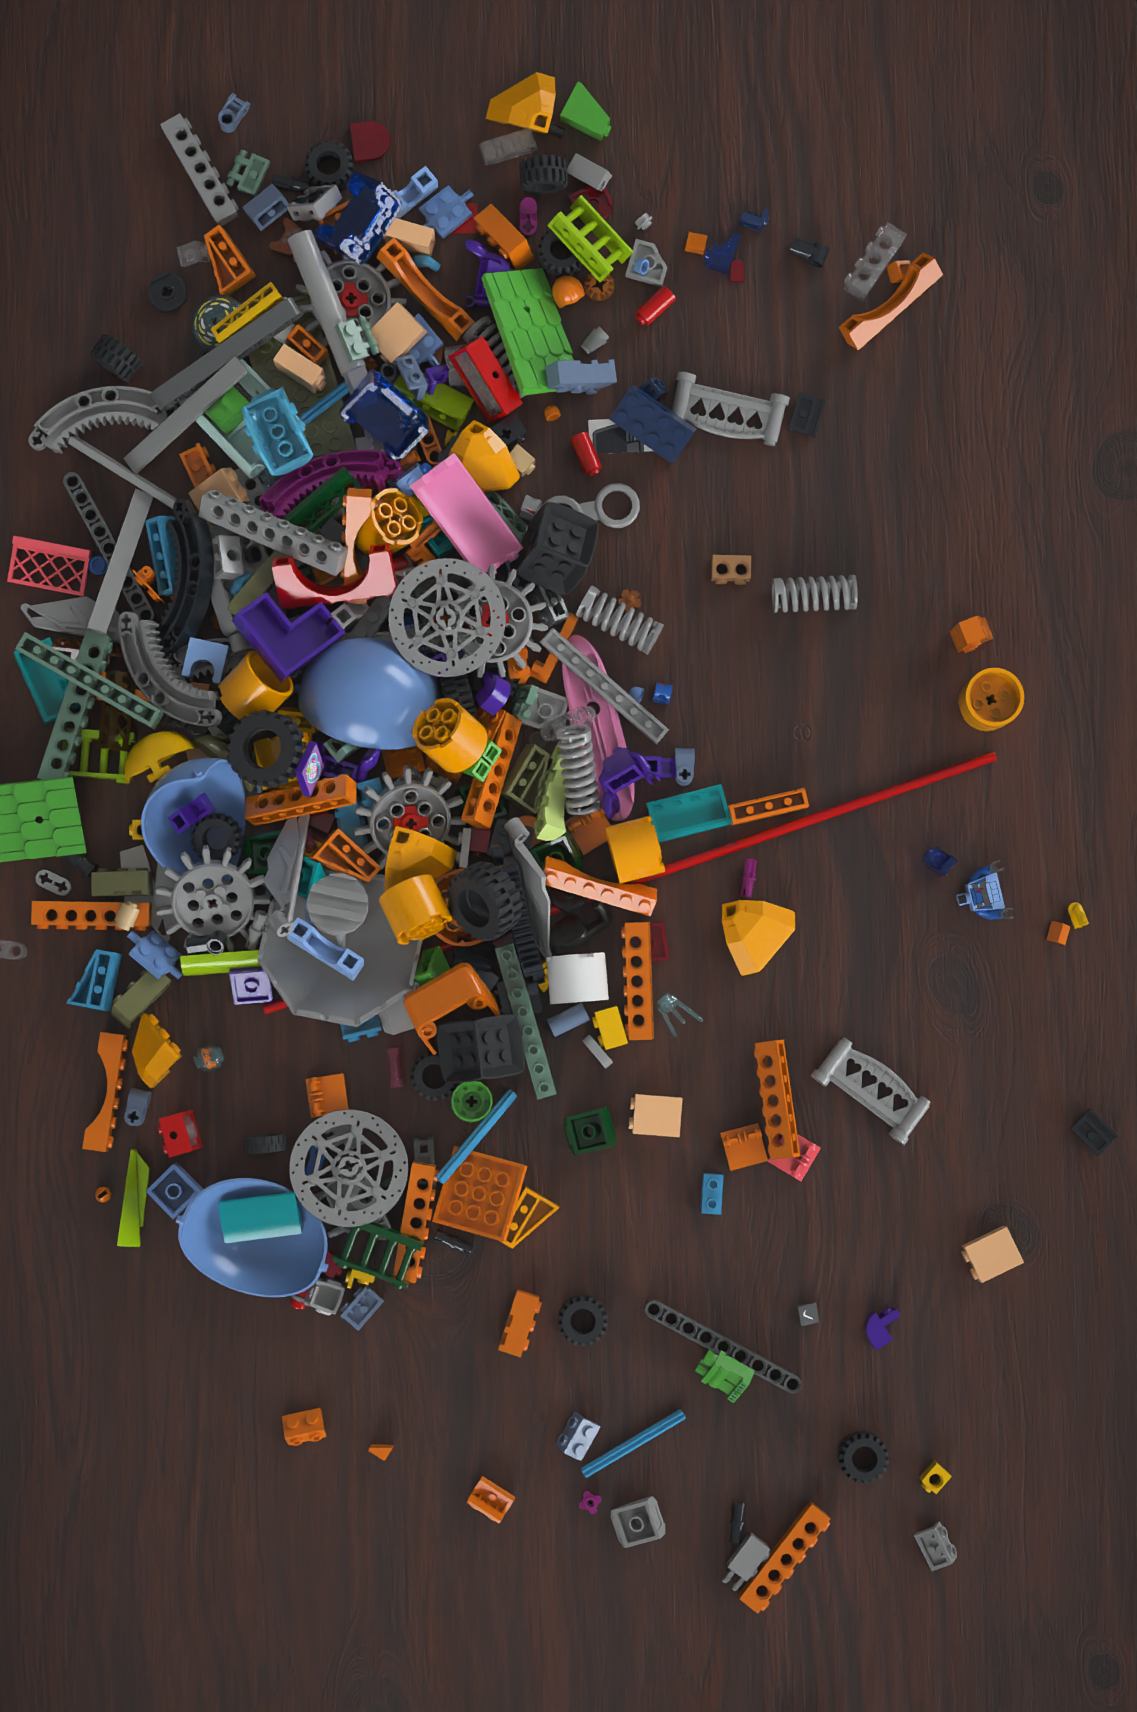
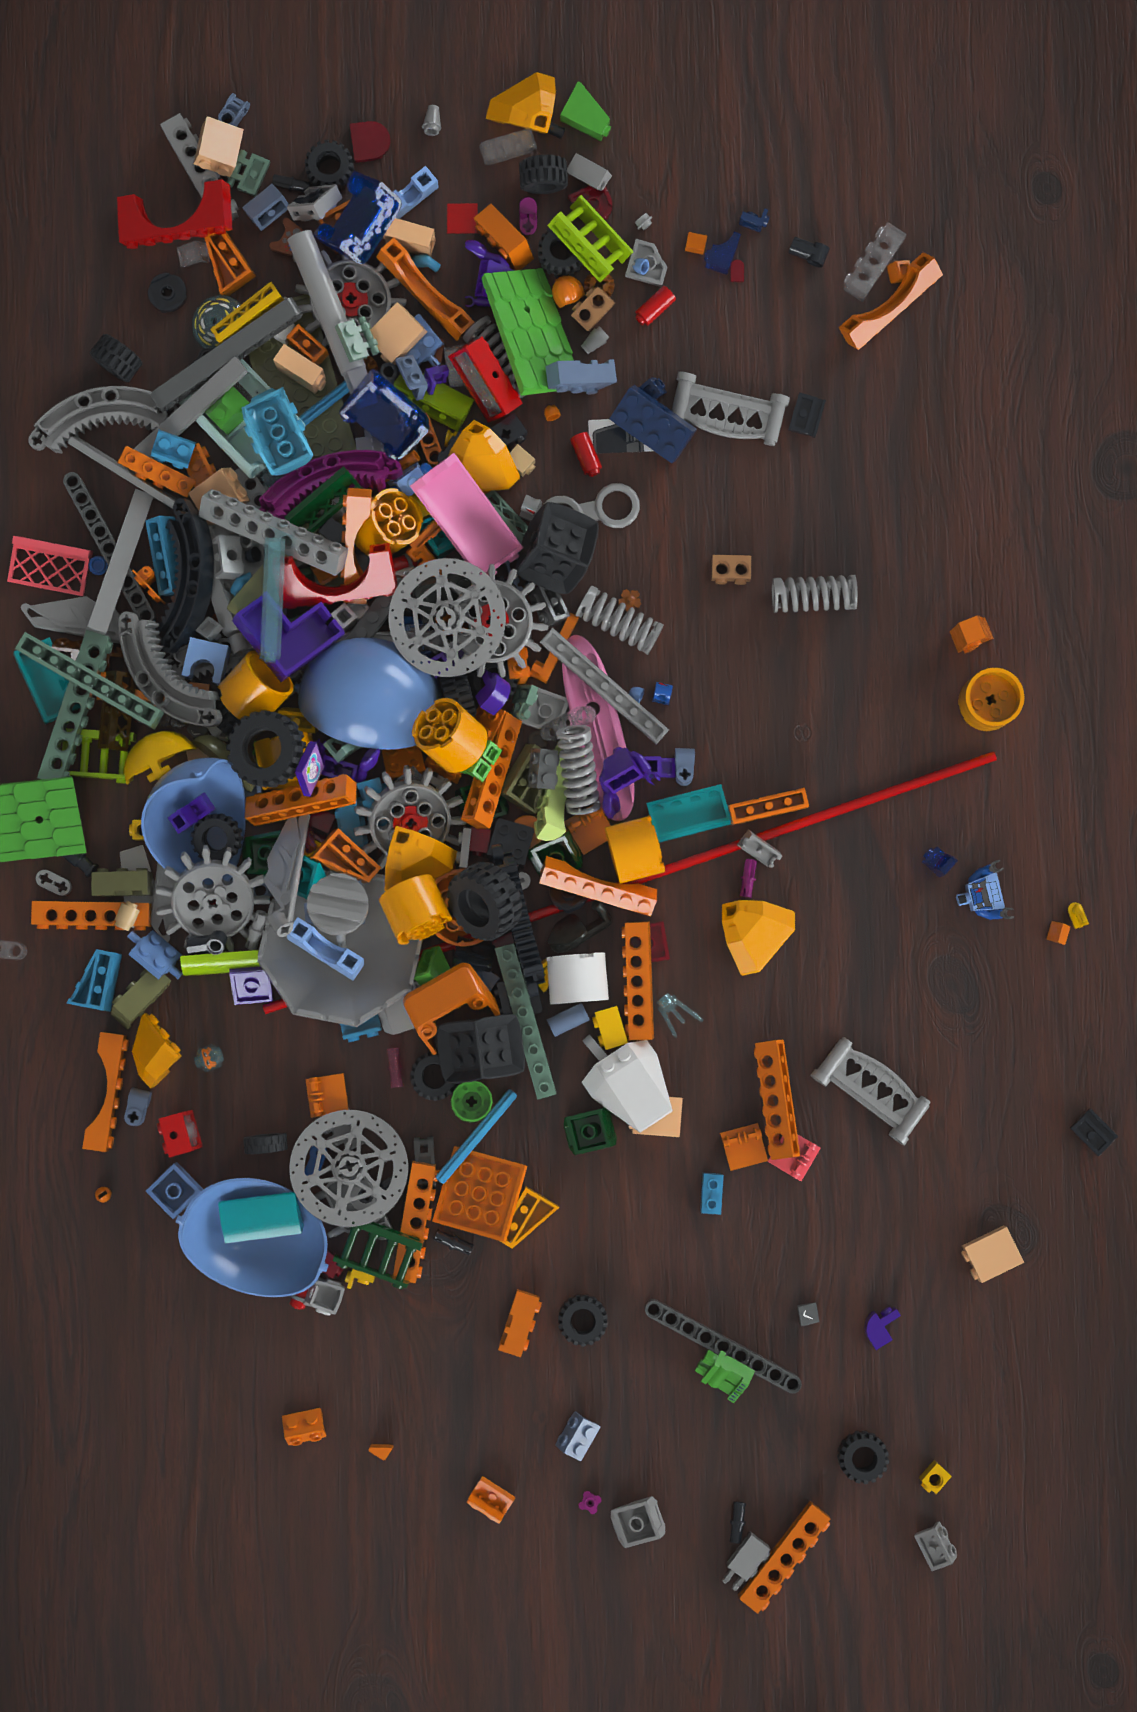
(134, 1201): lime wedge -> none
(159, 473): none -> orange bracket
(172, 449): none -> dark azure bracket
(210, 629): none -> light grey tile
(211, 217): none -> red arch
(218, 146): none -> light nougat brick
(272, 599): none -> clear light blue brick
(362, 1307): sand blue bracket -> none
(432, 121): none -> light grey cone
(446, 211): medium blue plate -> none
(532, 885): light grey wing -> none
(543, 768): none -> dark grey brick
(596, 312): none -> medium nougat brick
(631, 1085): none -> white wedge
(633, 1443): dark azure axle -> none
(759, 849): none -> light grey hinge

